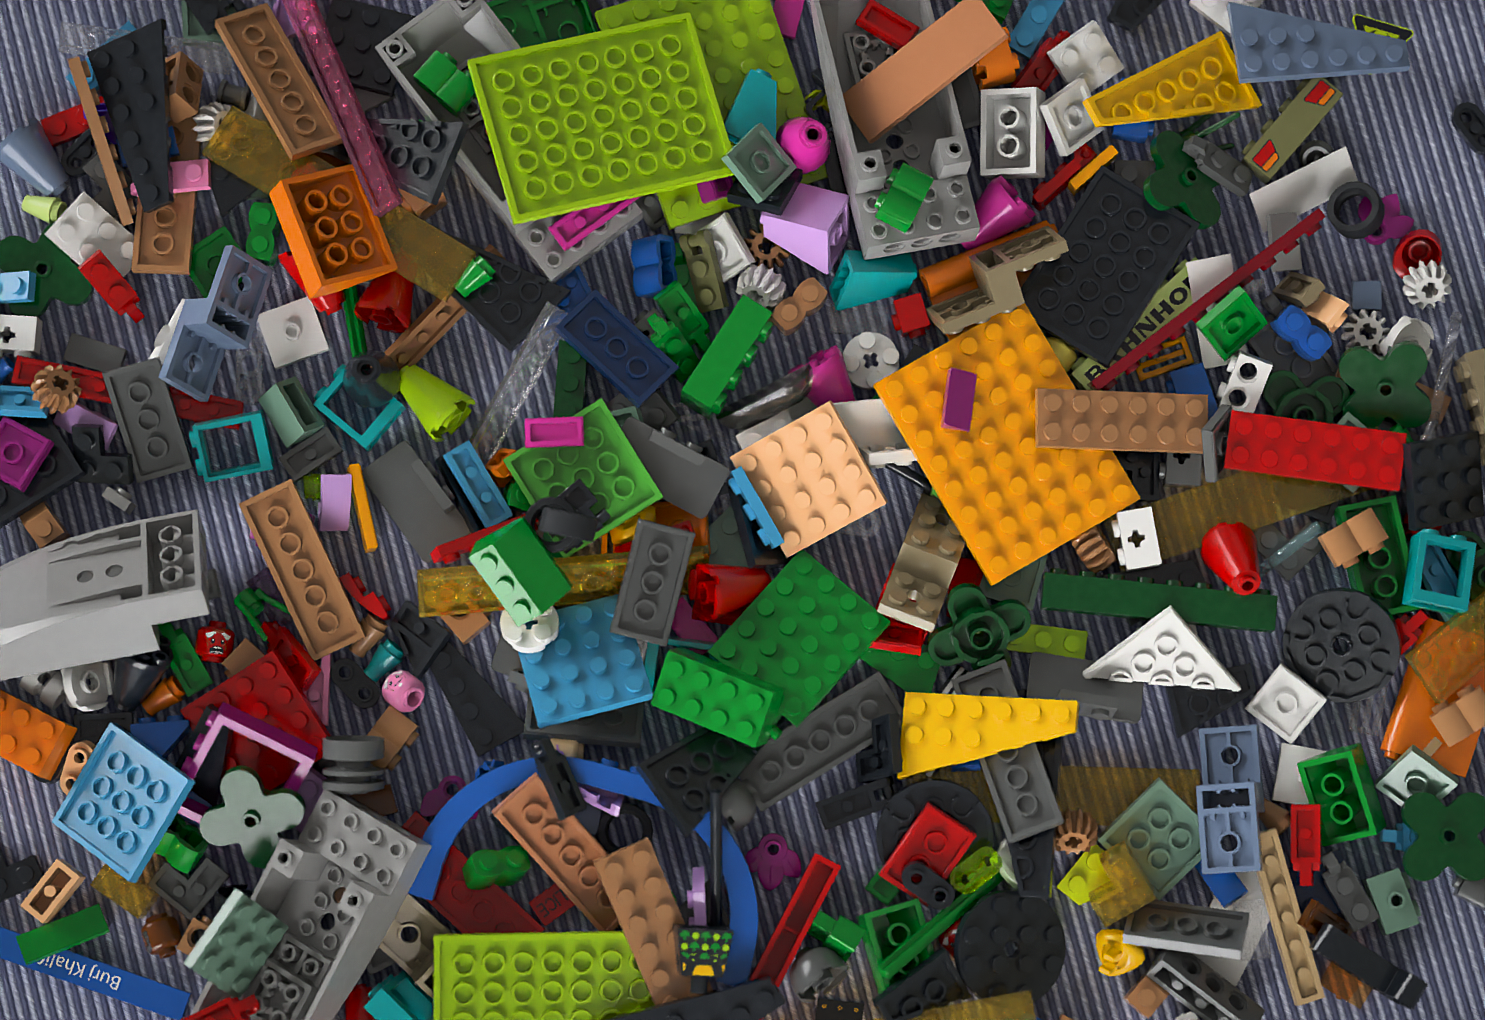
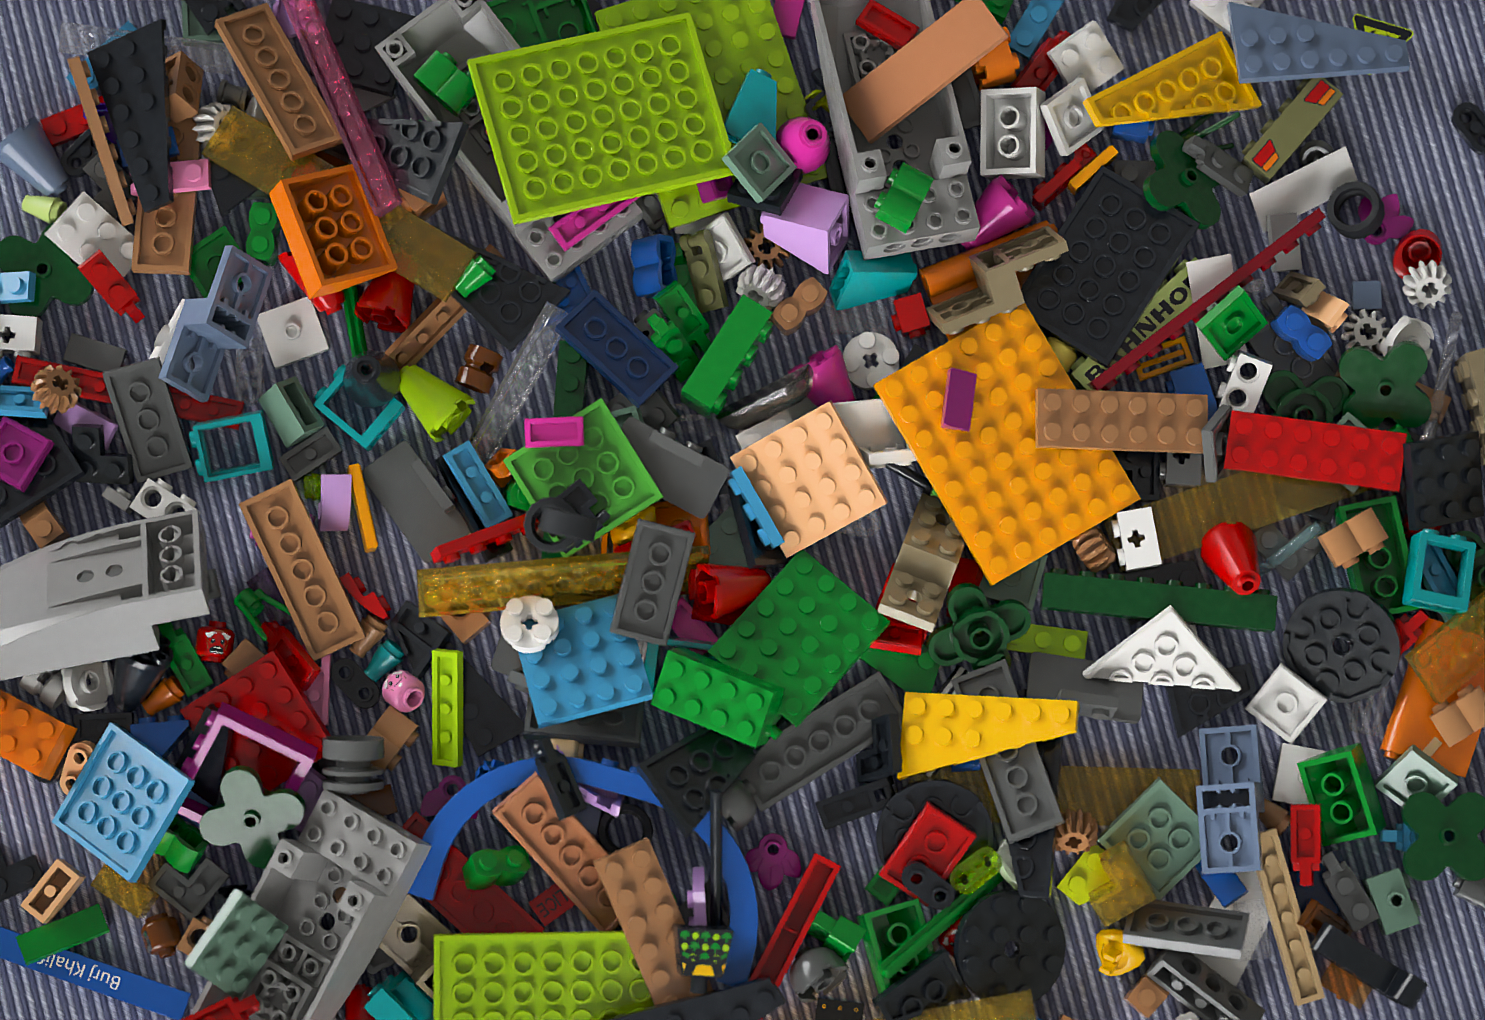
(168, 503): none -> white brick
(447, 707): none -> lime plate
(479, 369): none -> reddish brown wheel
(520, 570): green slope -> none

